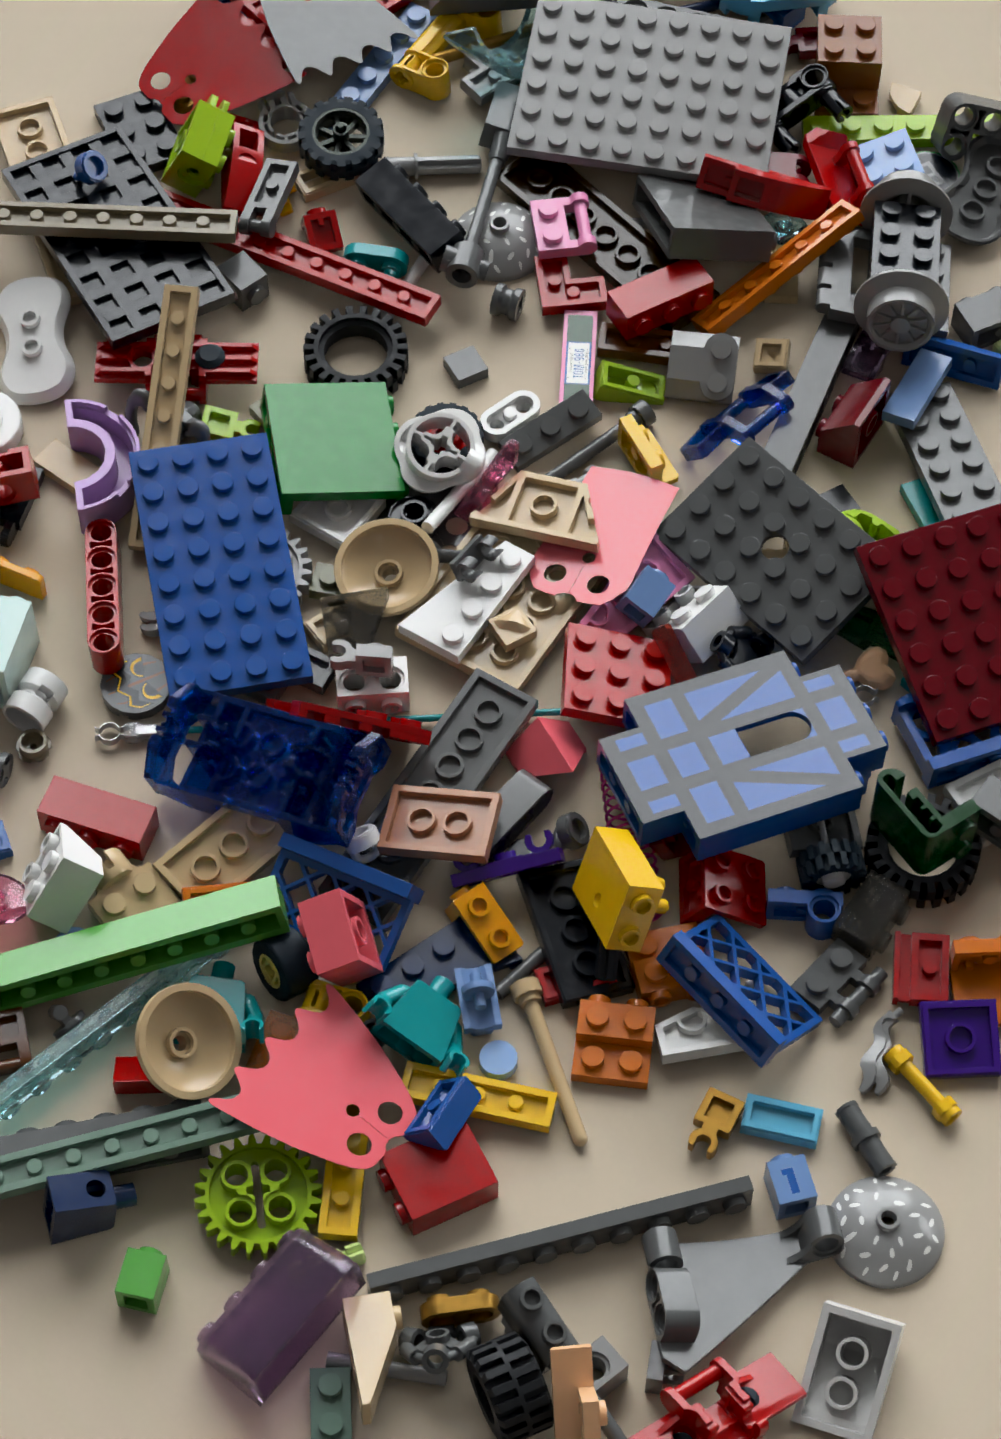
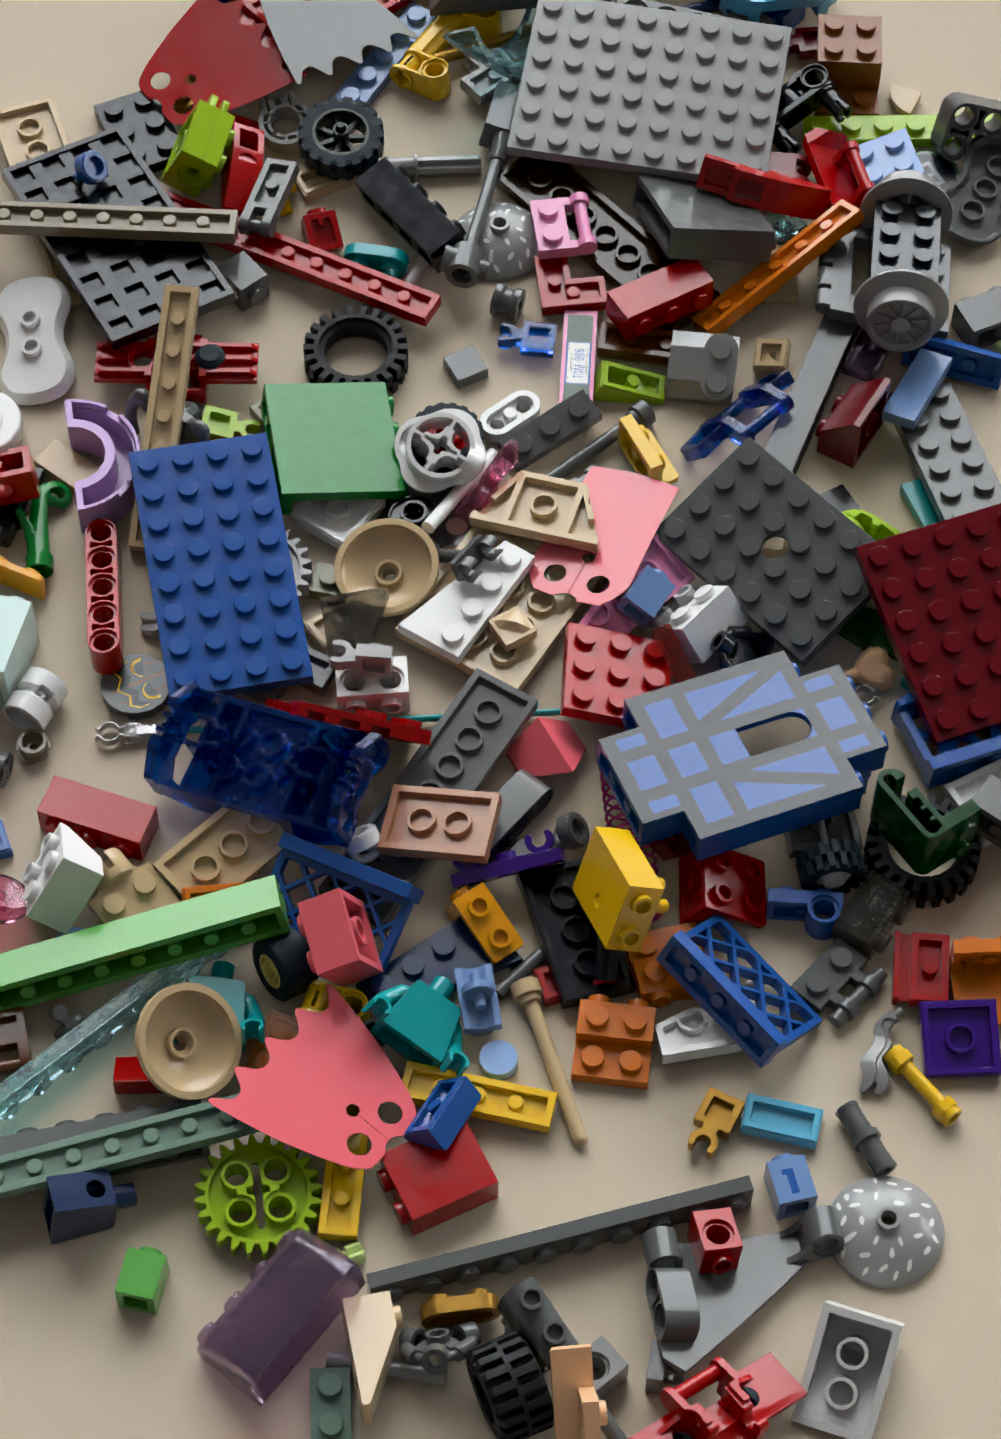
(36, 527): none -> green plant
(534, 338): none -> clear blue plate
(714, 1240): none -> red brick

